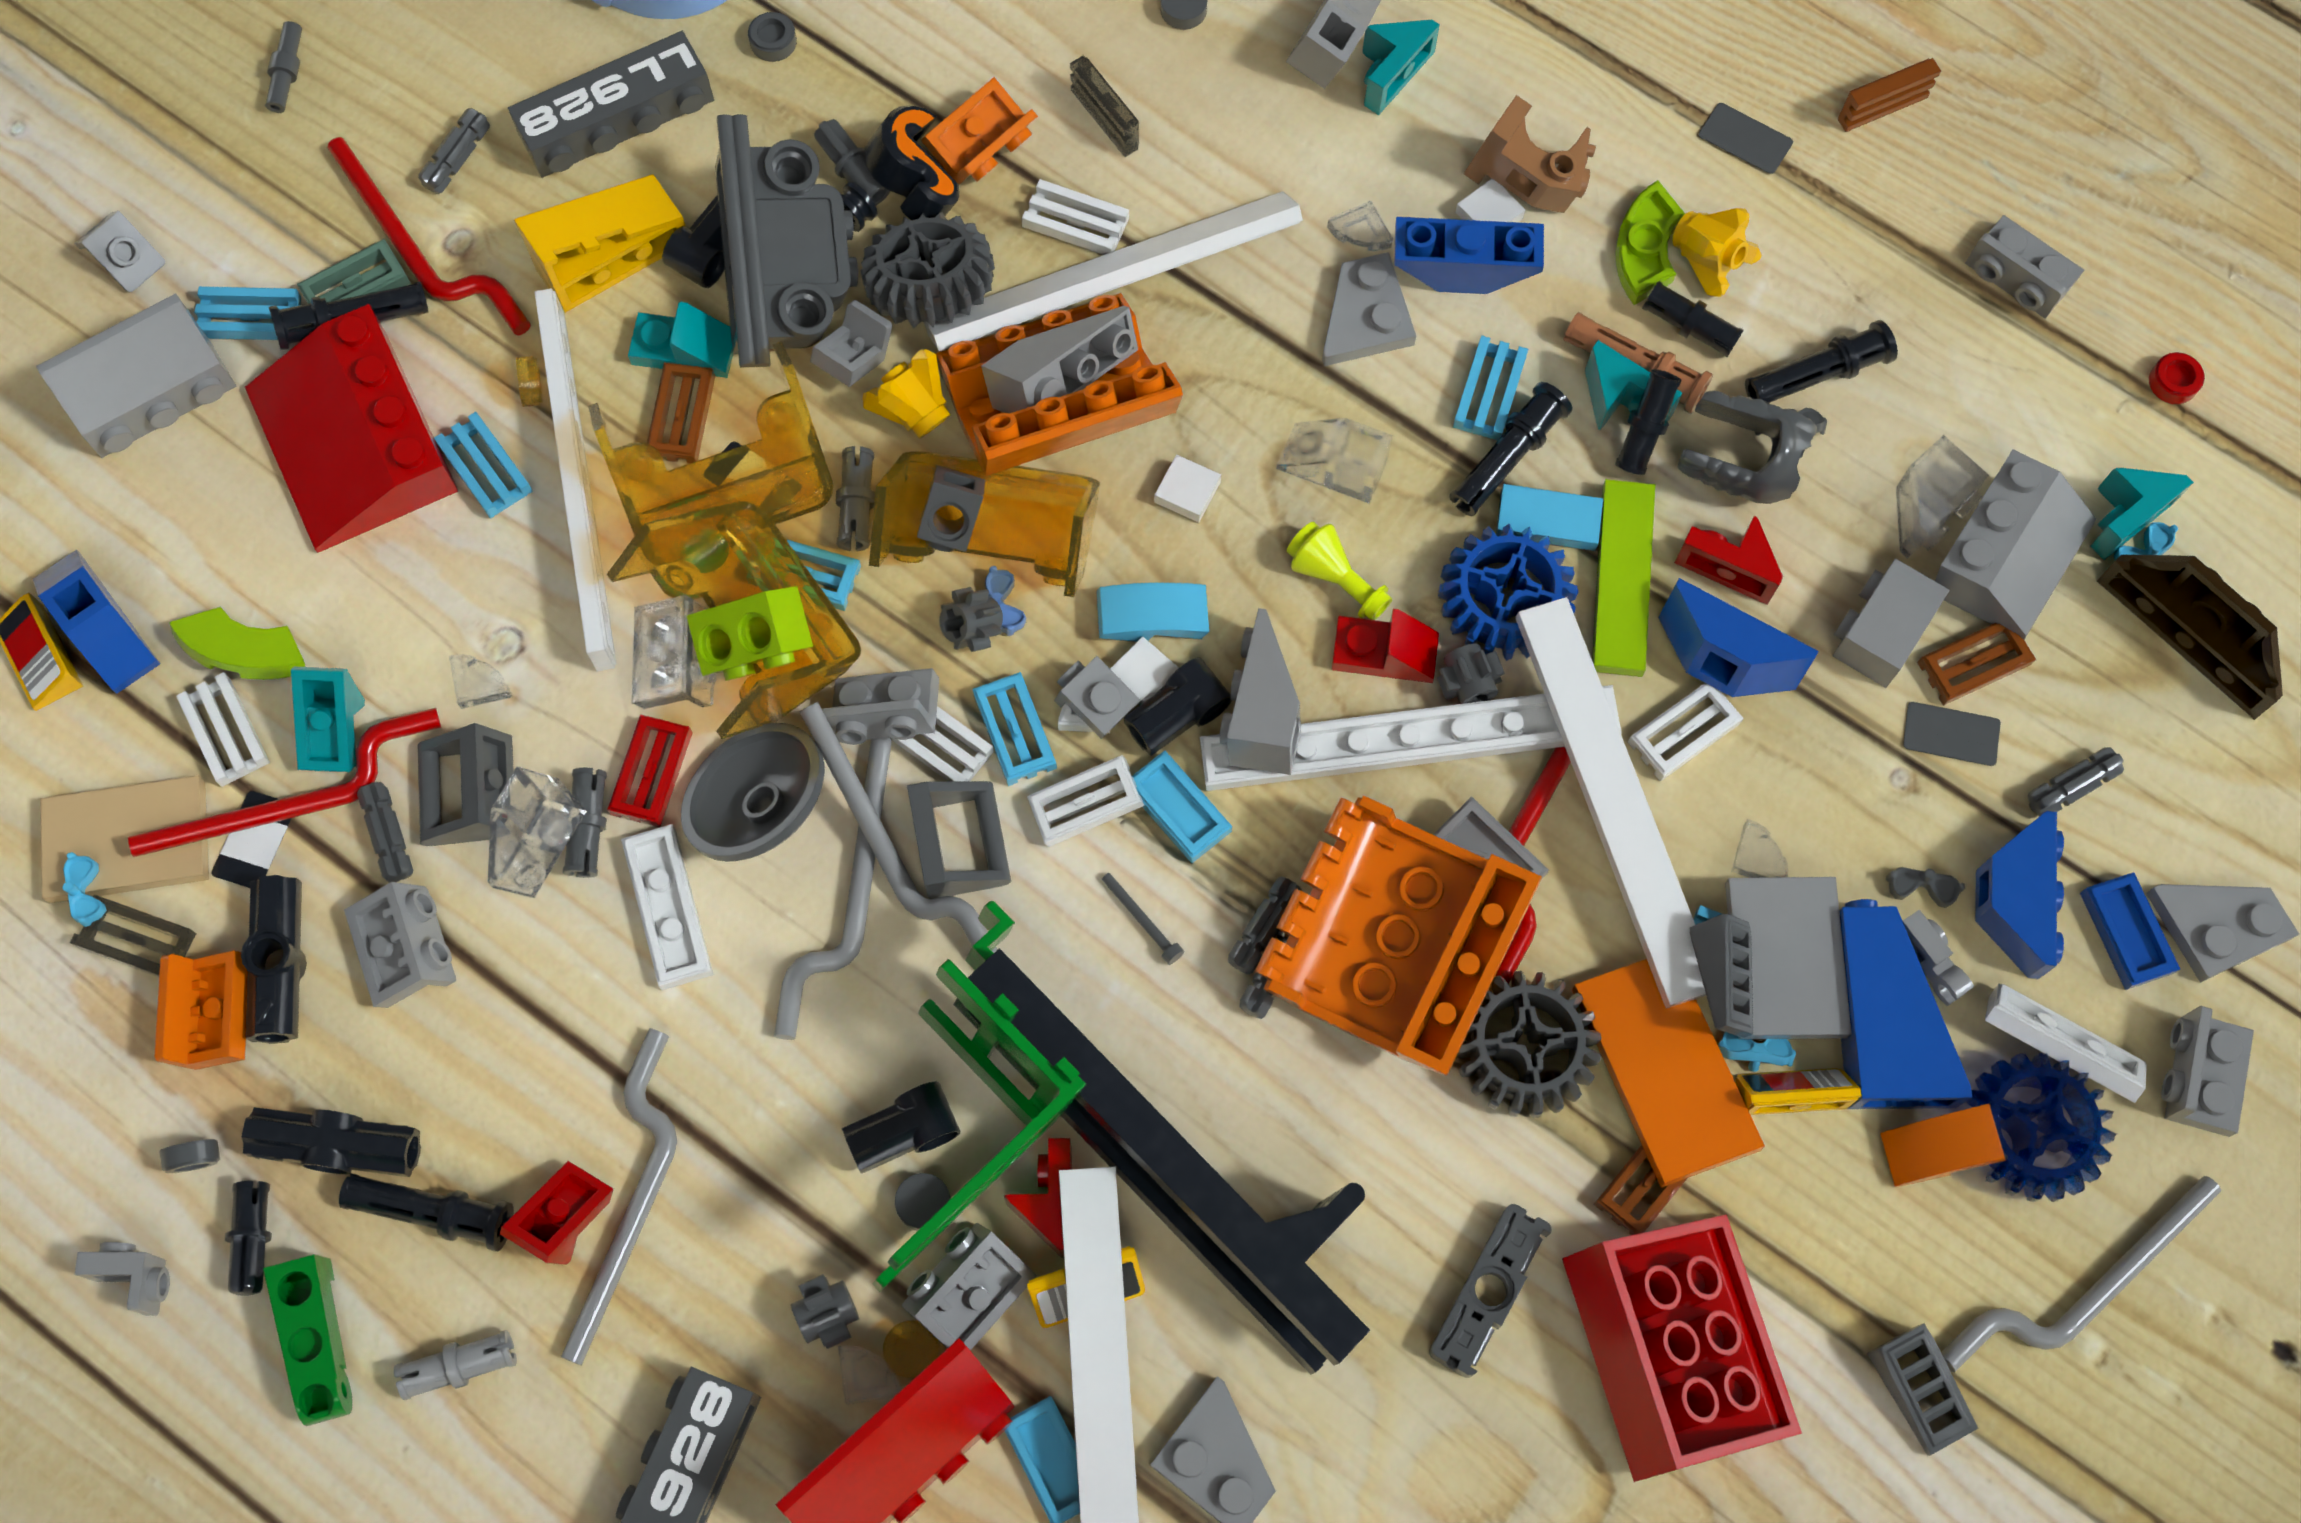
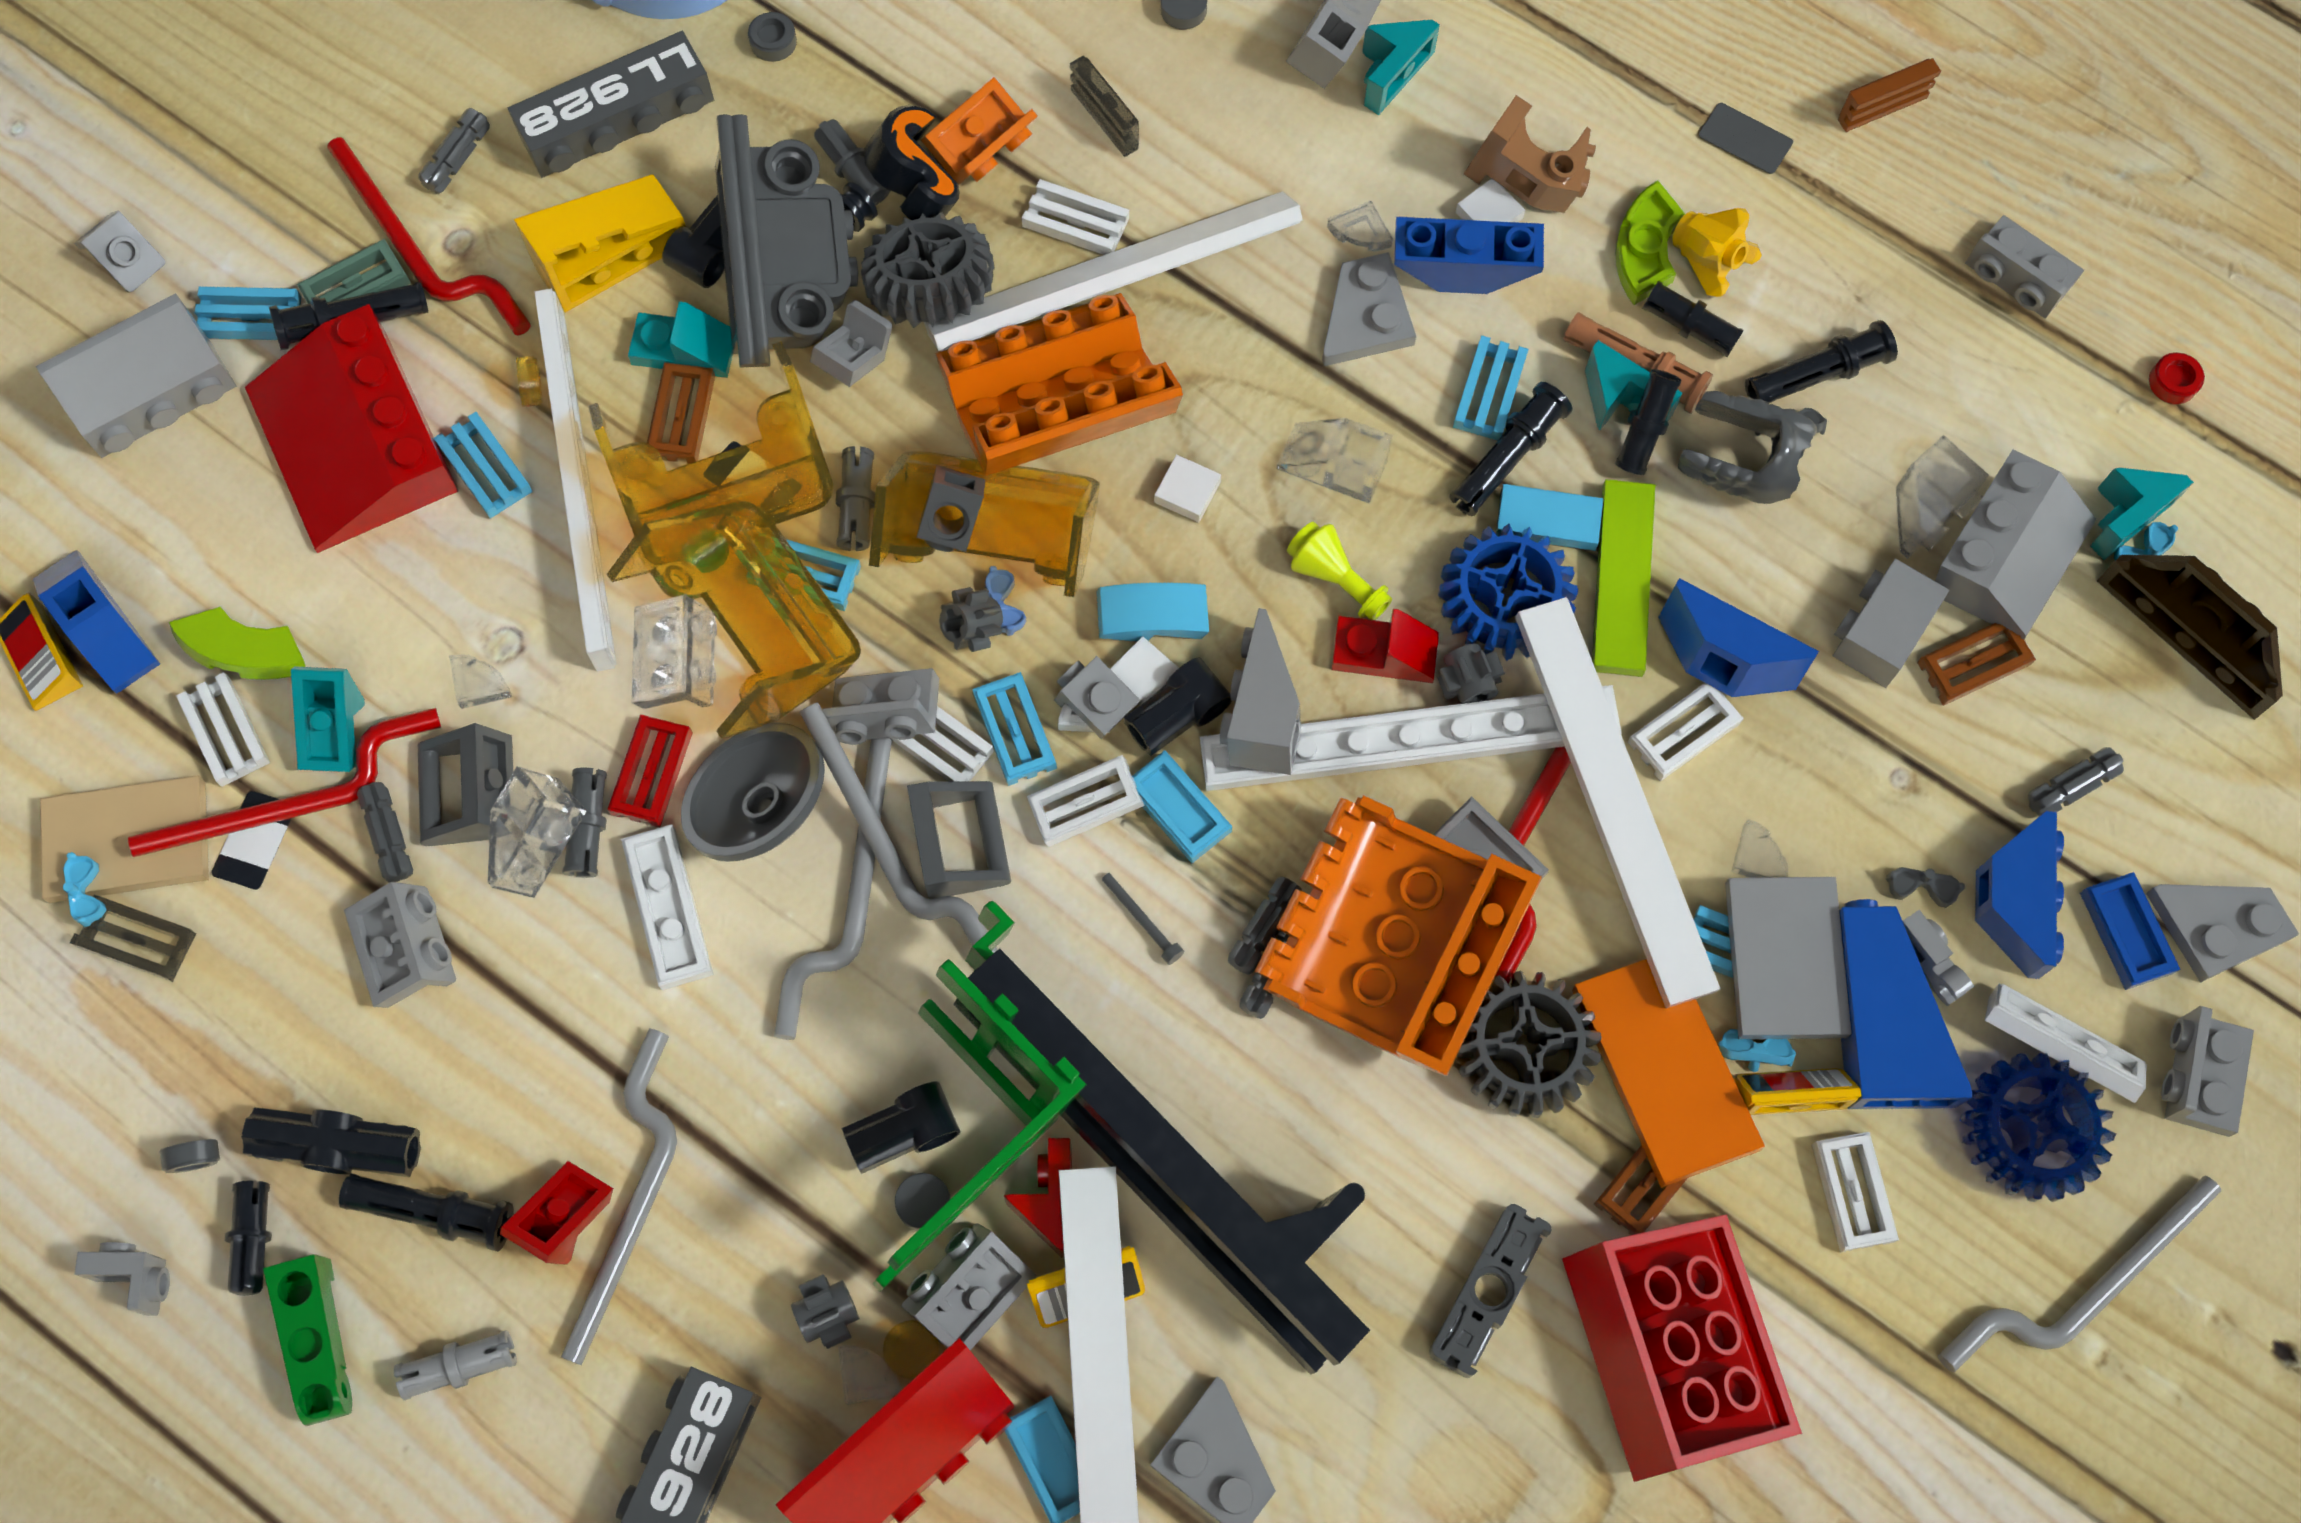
(201, 1010): orange bracket -> none
(273, 992): black piece -> none
(283, 67): dark grey bar -> none
(749, 632): lime brick -> none
(911, 395): yellow rock -> none
(1059, 360): light grey slope -> none
(1725, 967): dark grey slope -> none
(1744, 568): red slope -> none
(1833, 1193): none -> white tile
(1931, 1359): dark grey slope -> none
(1942, 1145): orange slope -> none
(1952, 733): dark grey sticker -> none

